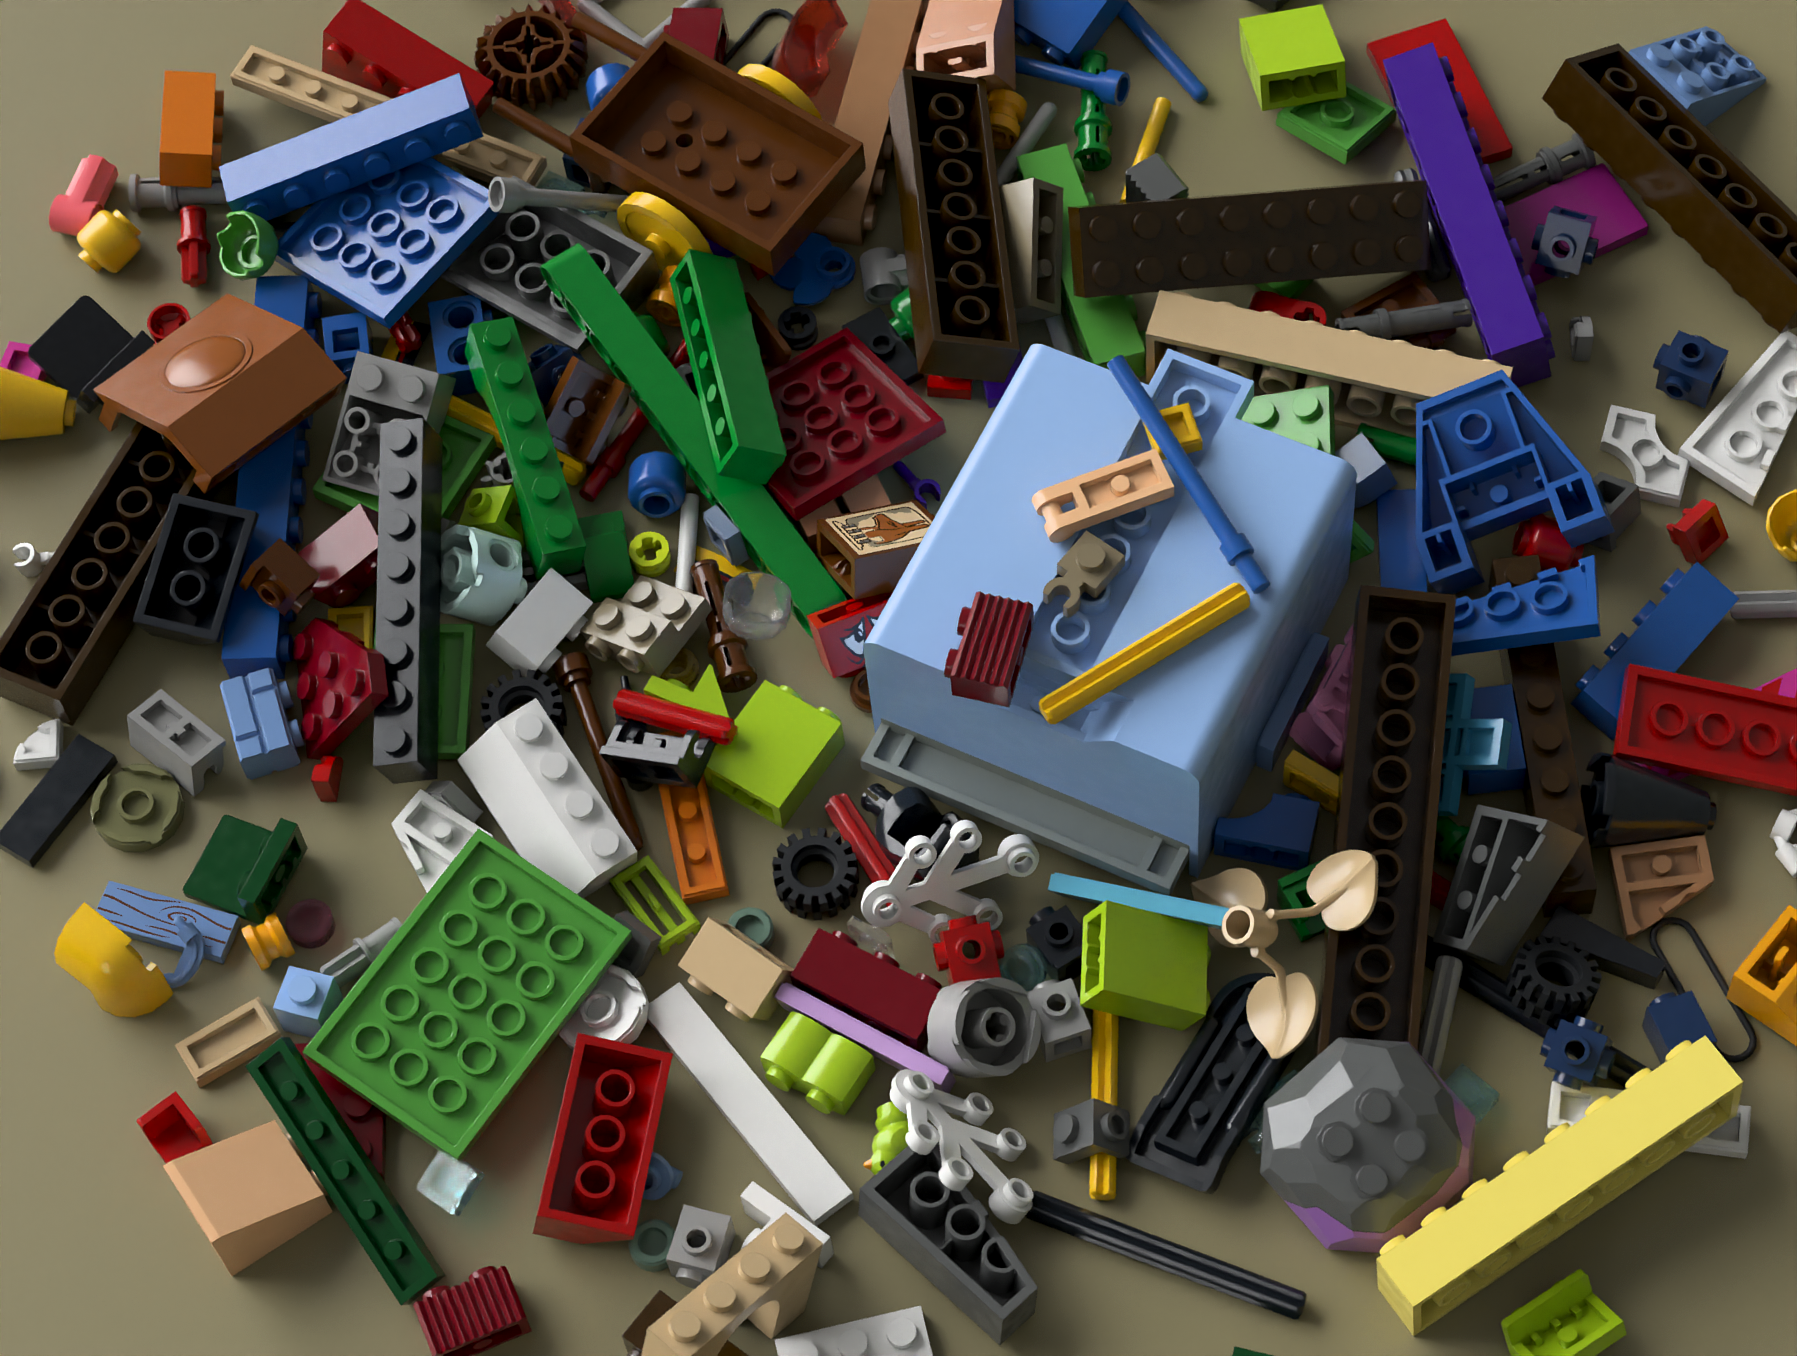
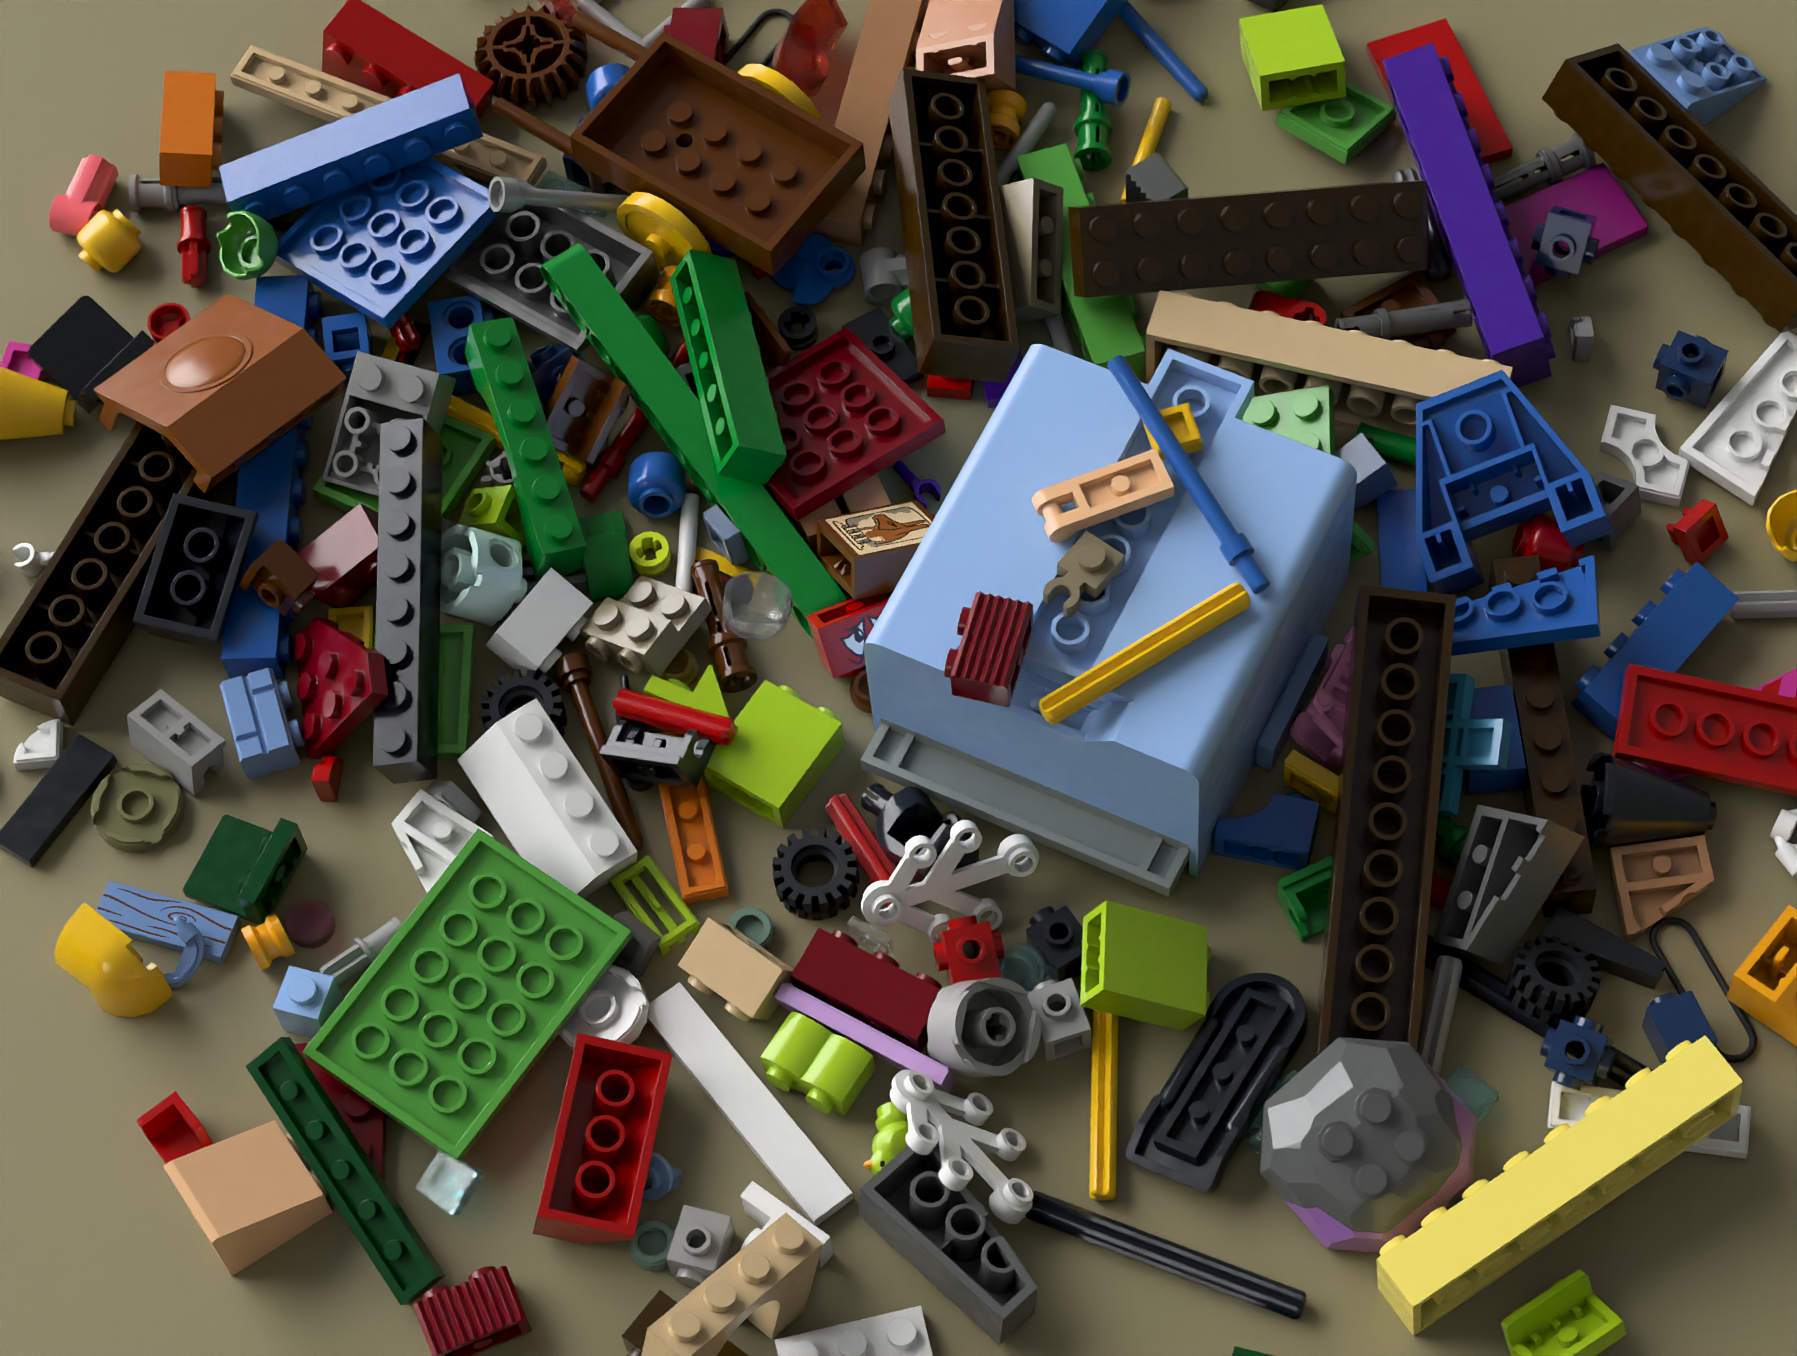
(228, 1042): tan tile -> none
(1090, 1130): dark grey bracket -> none
(1175, 907): medium azure tile -> none
(1283, 1006): tan plant -> none

